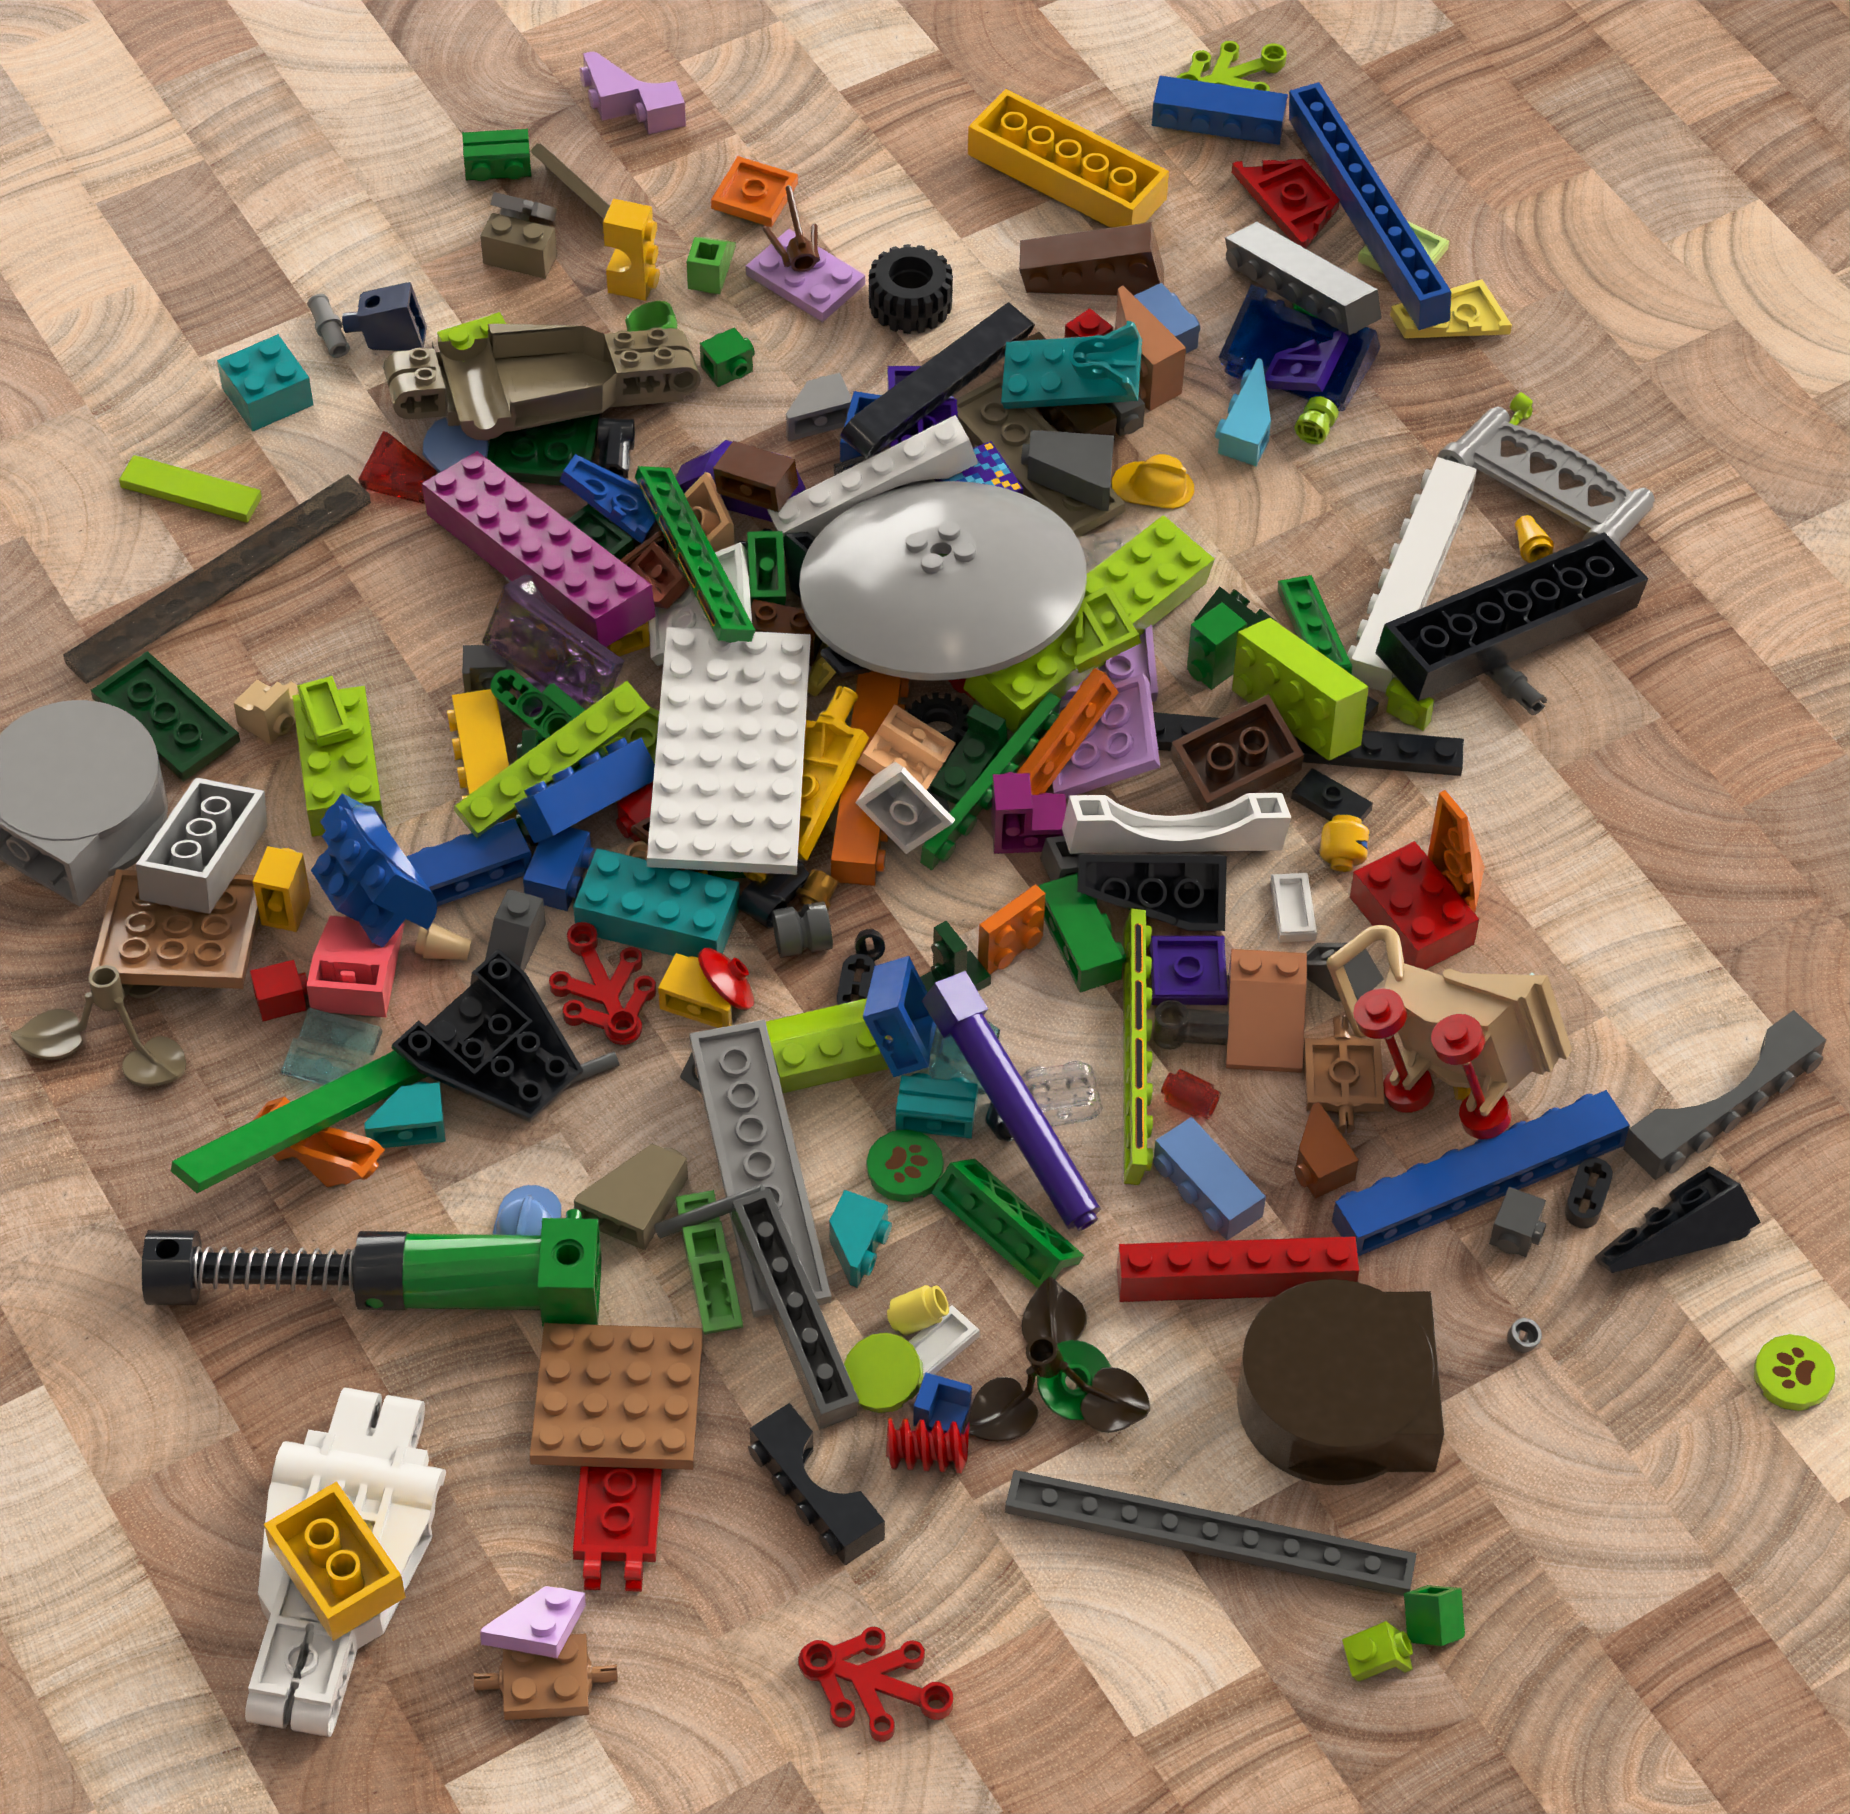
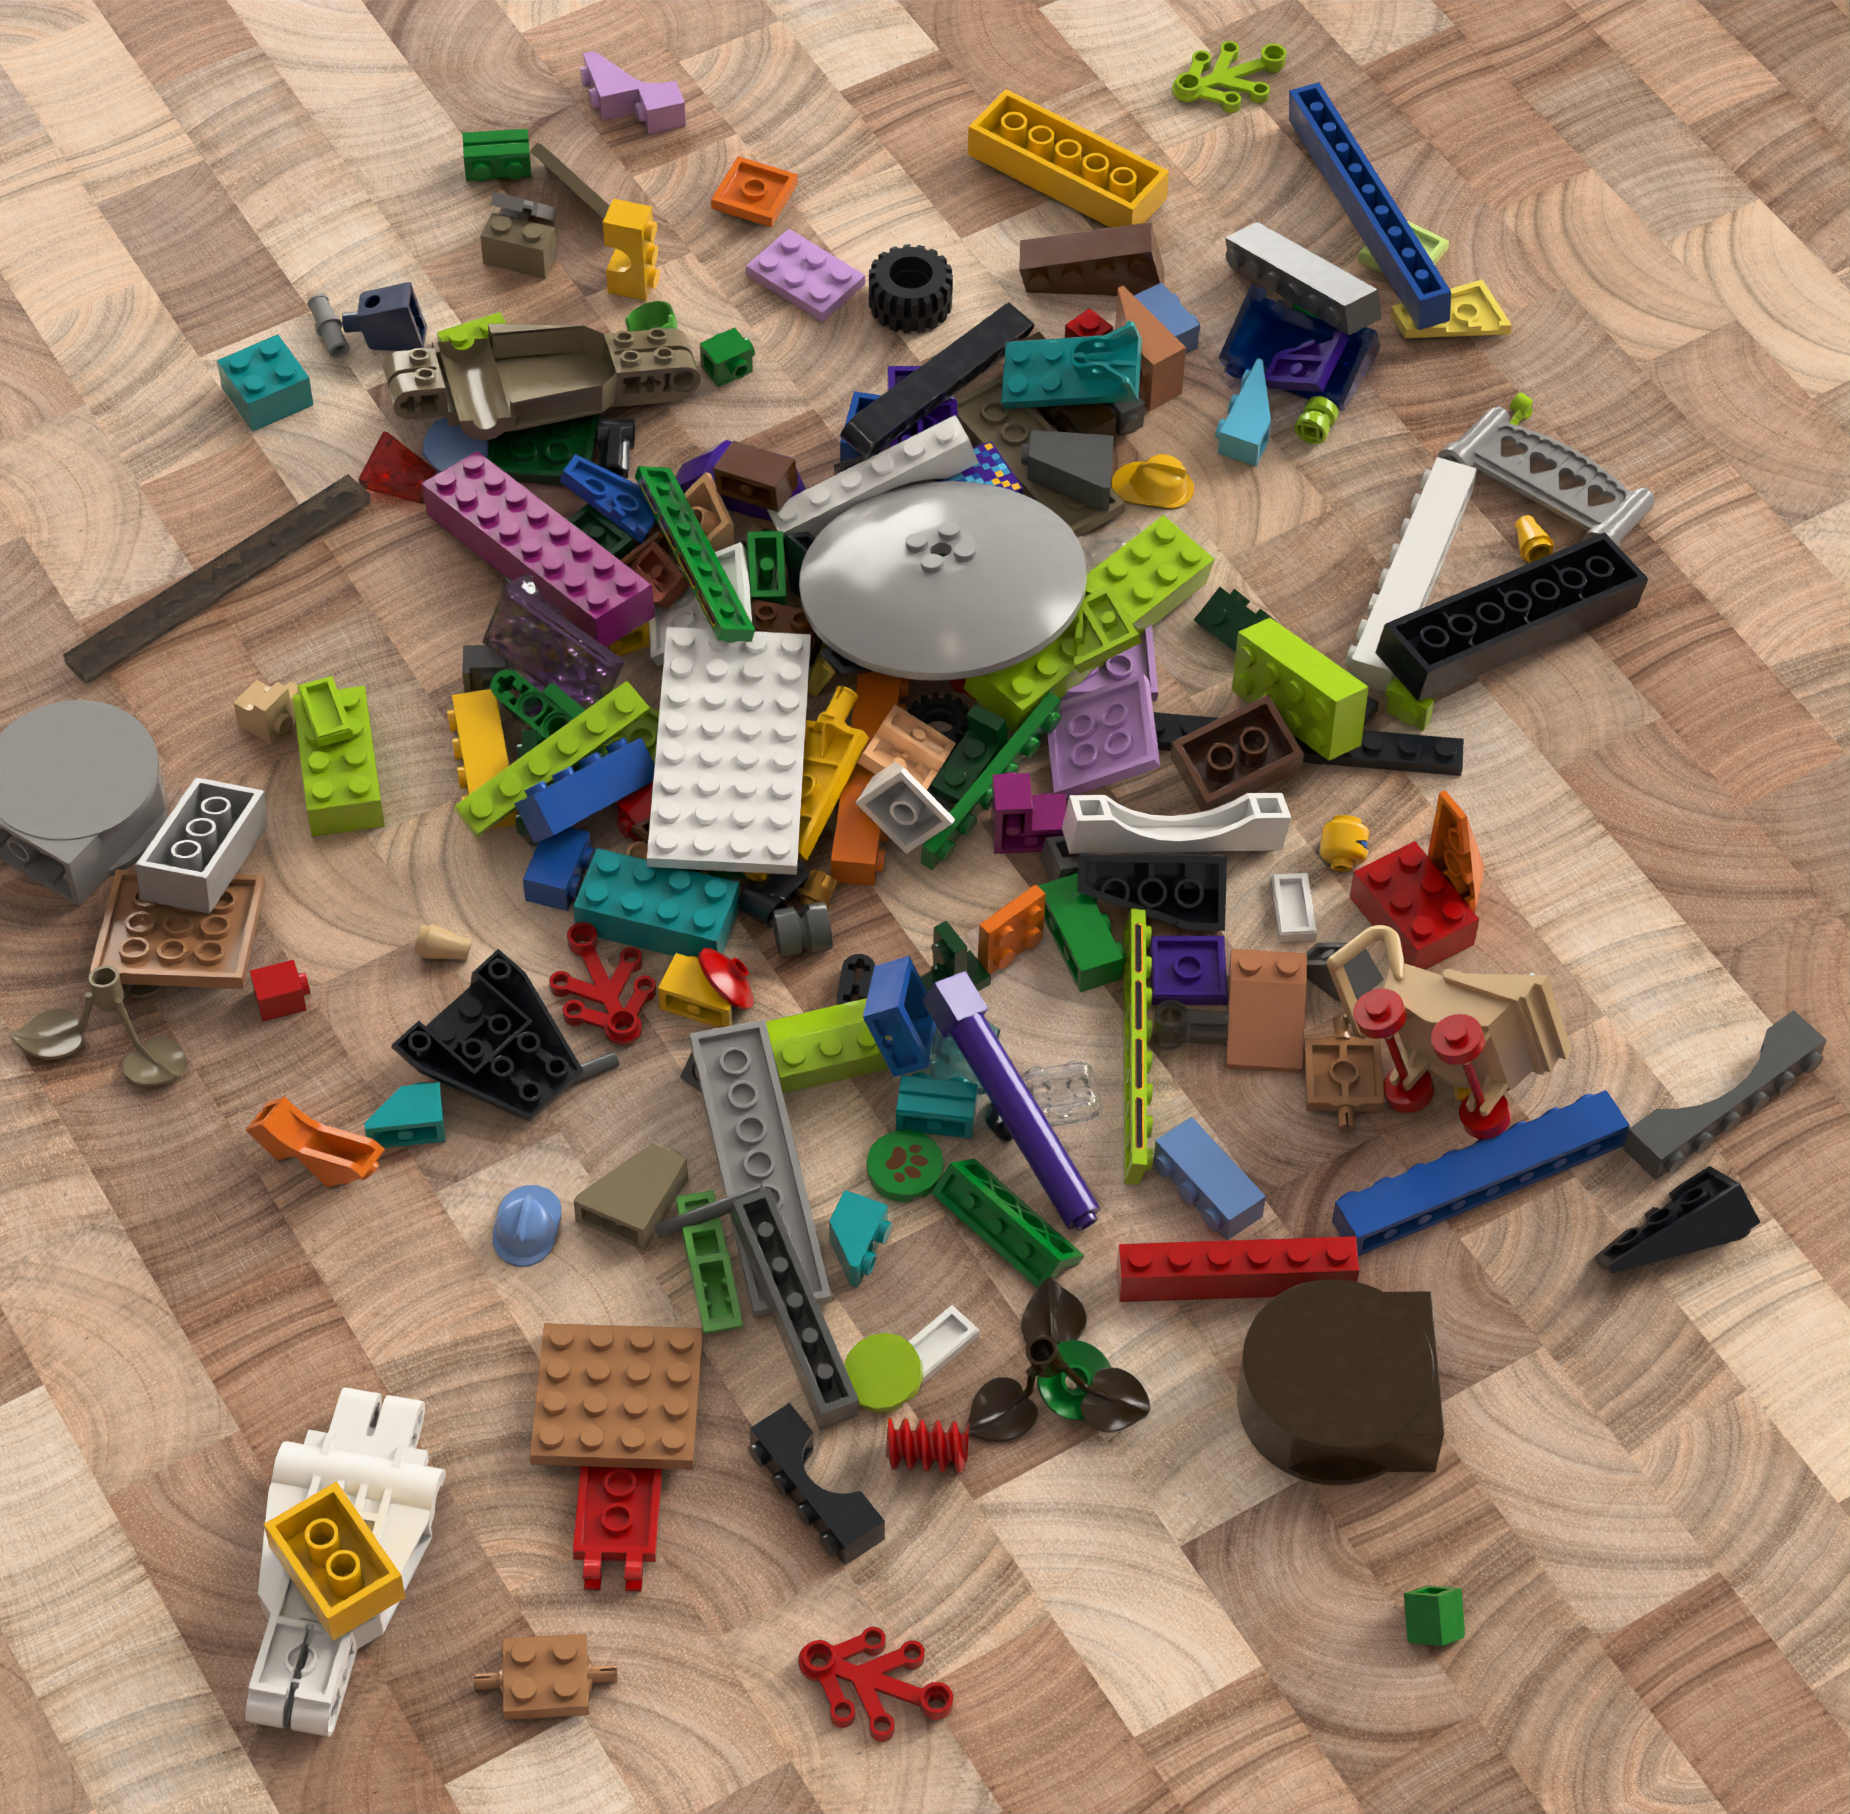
(181, 723): dark green plate -> none
(190, 488): lime tile -> none
(282, 888): yellow brick -> none
(294, 1122): green tile -> none
(330, 1047): clear light blue slope -> none
(351, 971): coral slope -> none
(369, 873): blue piece -> none
(403, 1270): piece -> none
(473, 863): blue brick -> none
(517, 927): dark grey slope -> none
(537, 1623): wing -> none
(709, 264): bright green slope -> none
(801, 252): reddish brown plant -> none
(818, 407): light grey slope -> none
(878, 941): black hinge -> none
(917, 1309): light yellow brick -> none
(942, 1401): blue panel -> none
(1069, 731): orange plate -> none
(1190, 1094): clear red brick -> none
(1210, 1533): dark grey plate -> none
(1214, 645): green brick -> none
(1219, 110): blue brick -> none
(1290, 196): red wing -> none
(1312, 619): green tile -> none
(1324, 1155): dark orange slope -> none
(1329, 797): black plate -> none
(1377, 1651): lime bracket -> none
(1515, 686): dark grey pin -> none
(1518, 1223): dark grey brick -> none
(1531, 1339): dark grey hinge -> none
(1596, 1195): black beam -> none
(1794, 1372): lime tile -> none

